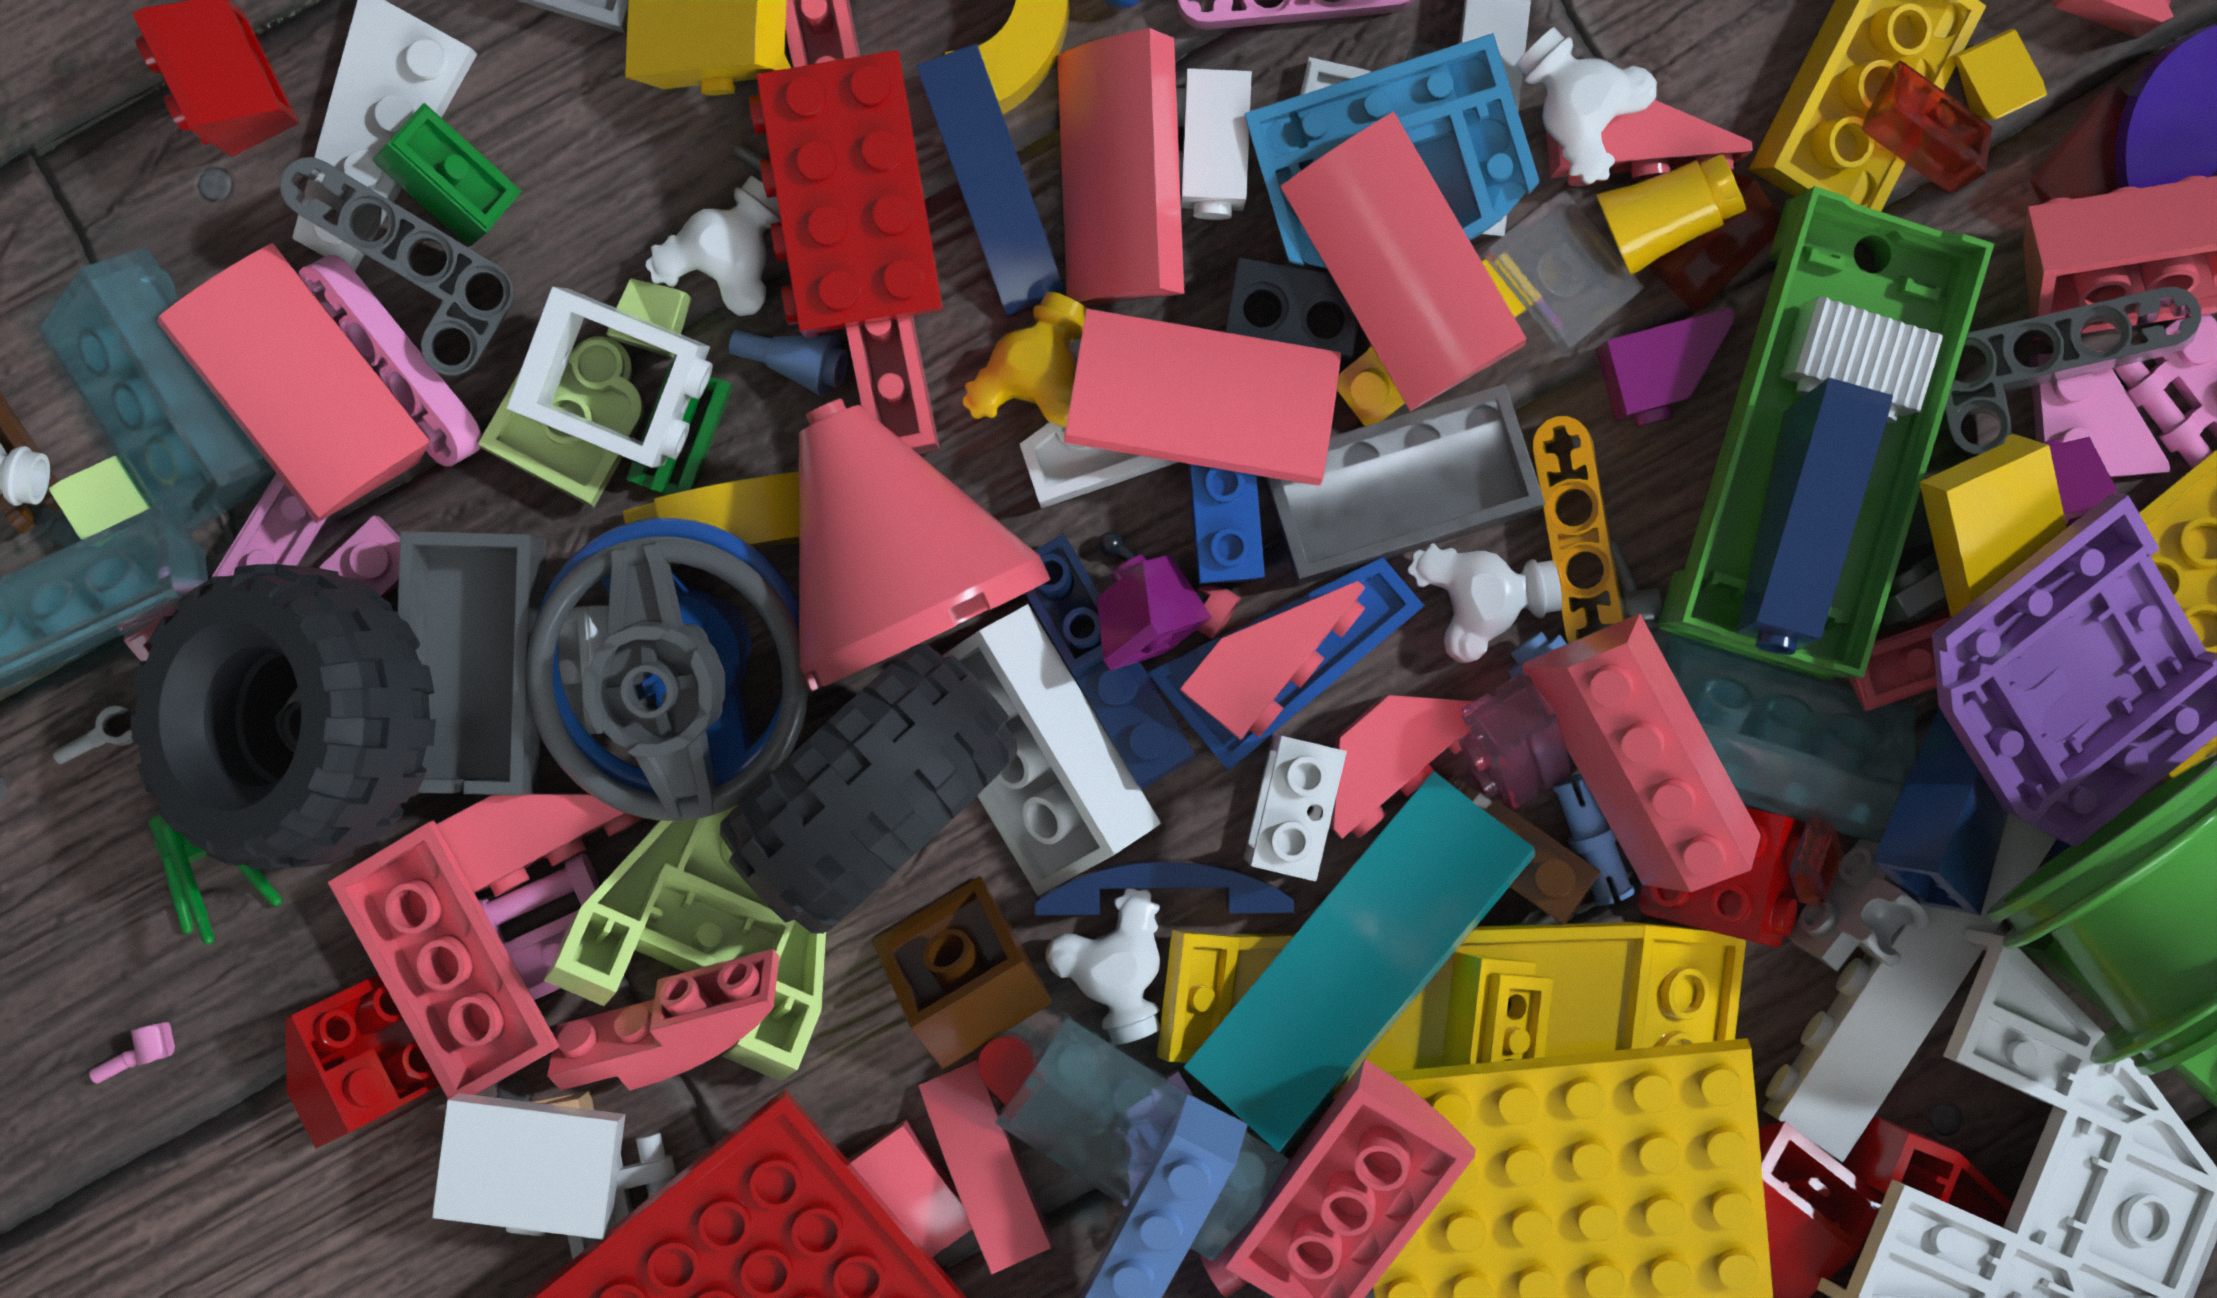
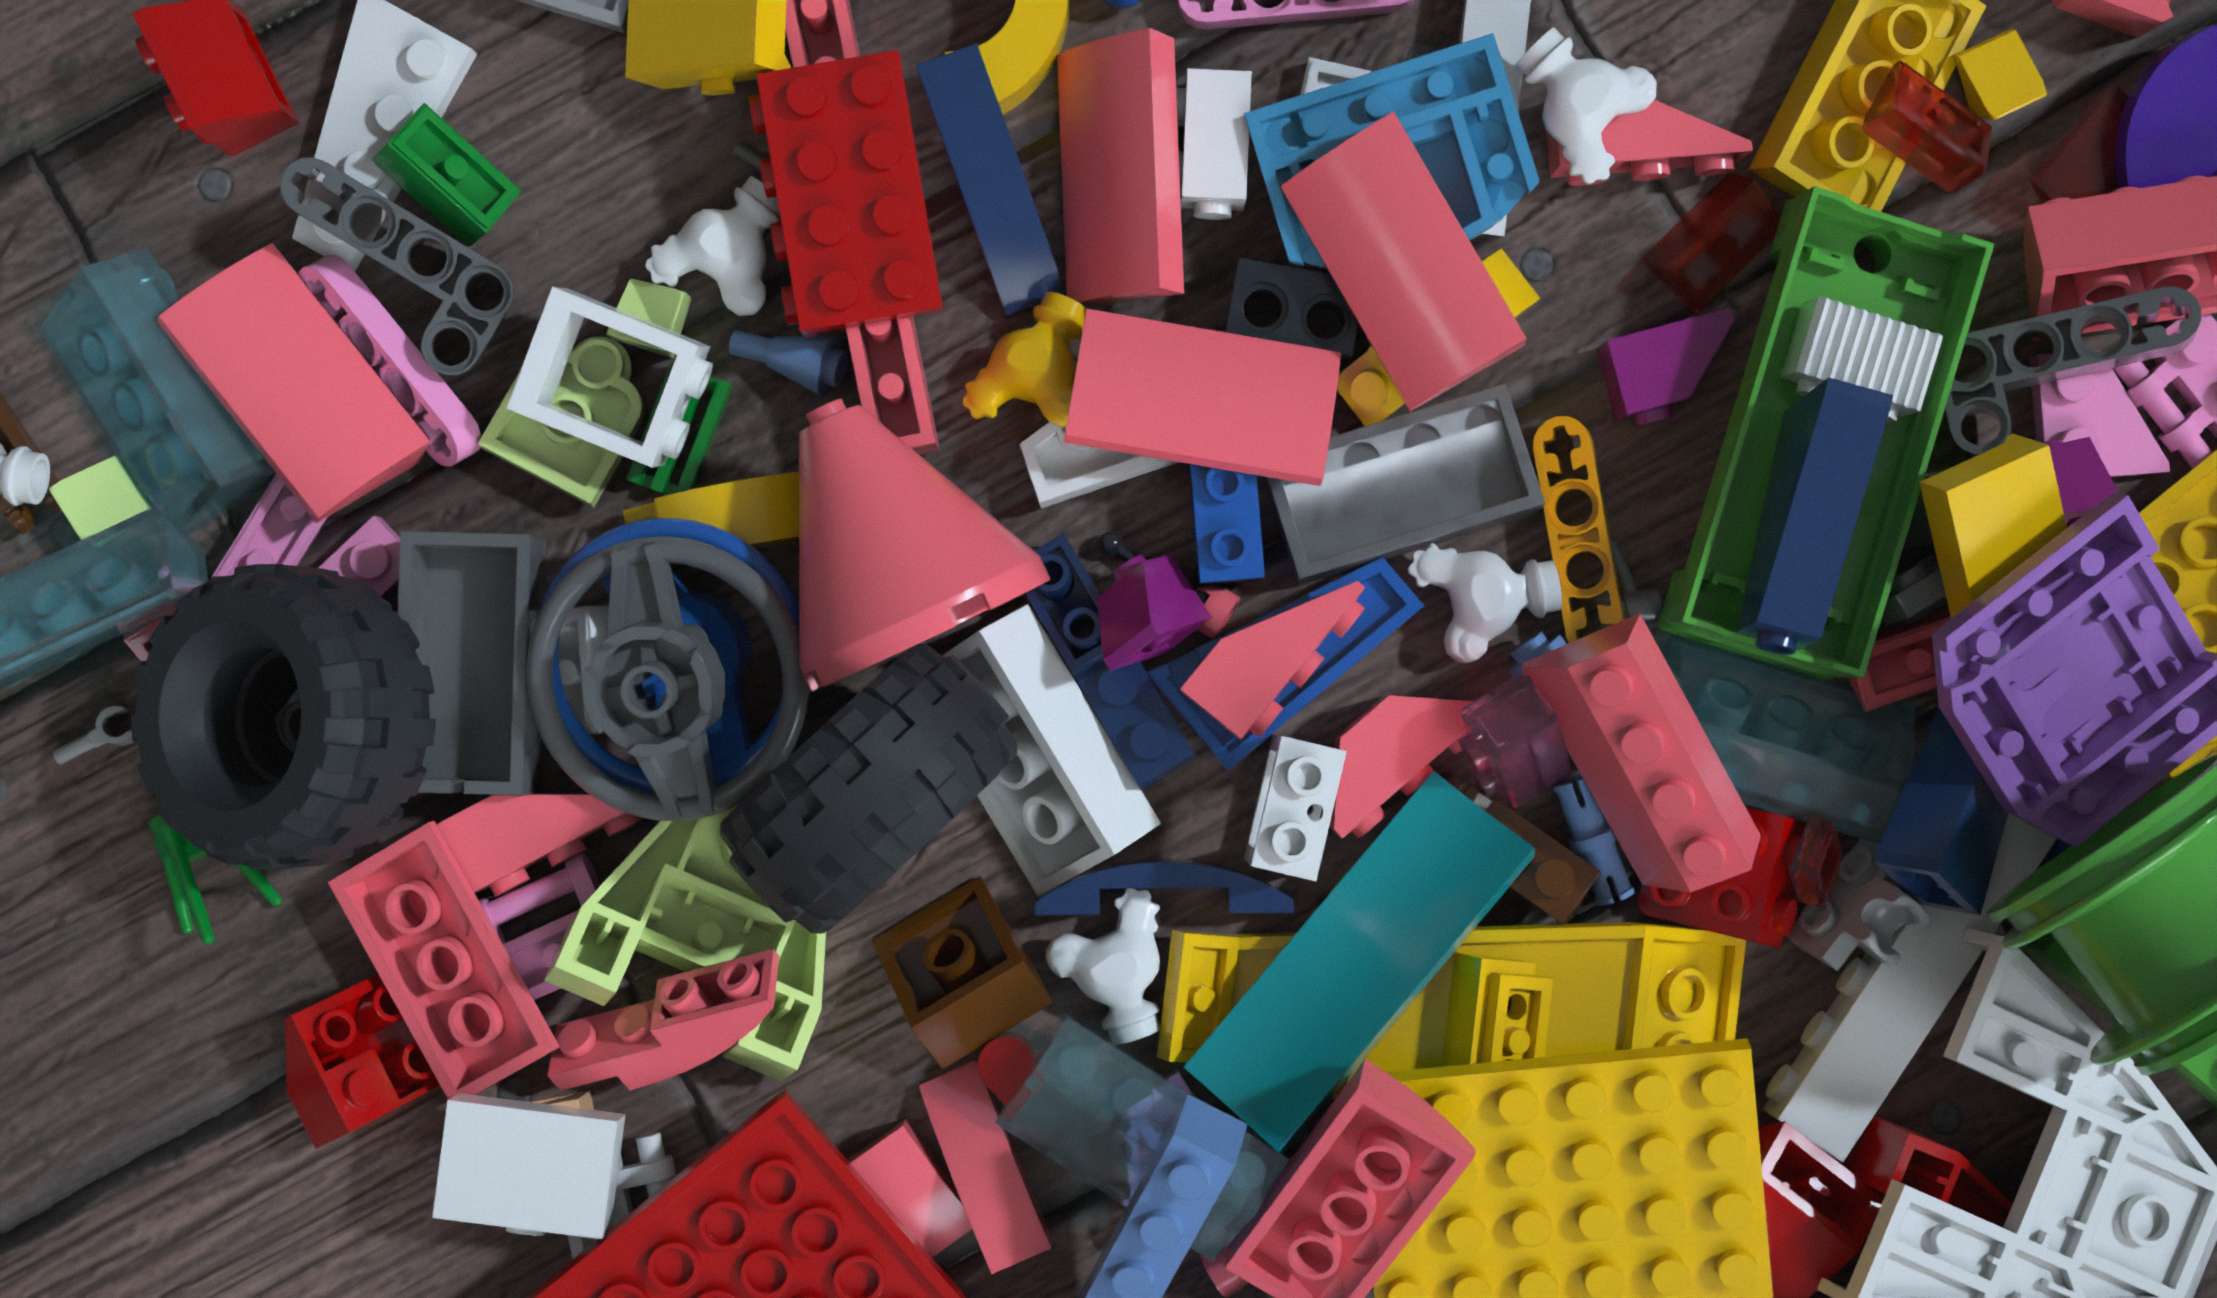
(149, 1044): bright pink hand -> none
(1563, 271): clear slope -> none
(1670, 210): yellow plant -> none

